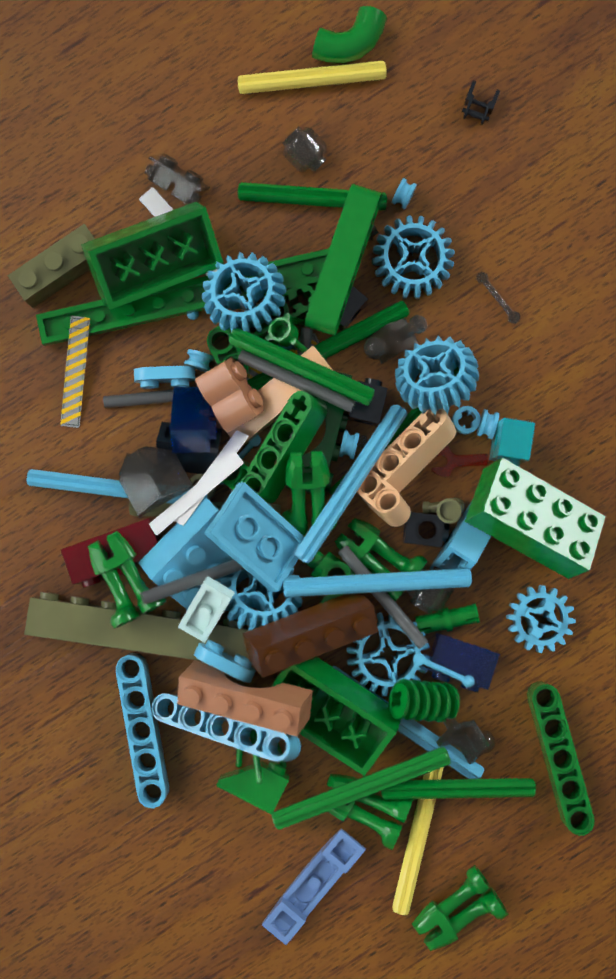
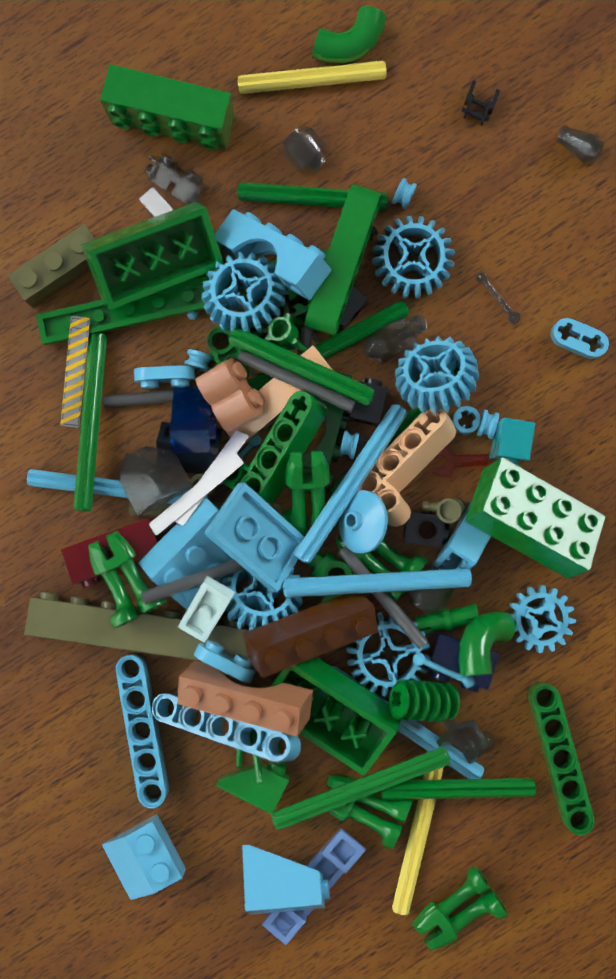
(90, 422): none -> green axle
(145, 858): none -> medium azure slope
(167, 107): none -> green brick
(280, 884): none -> medium azure slope
(297, 266): none -> medium azure arch
(363, 522): none -> medium azure dish
(478, 641): none -> green cylinder
(581, 144): none -> clear smoke cone
(582, 331): none -> medium azure beam

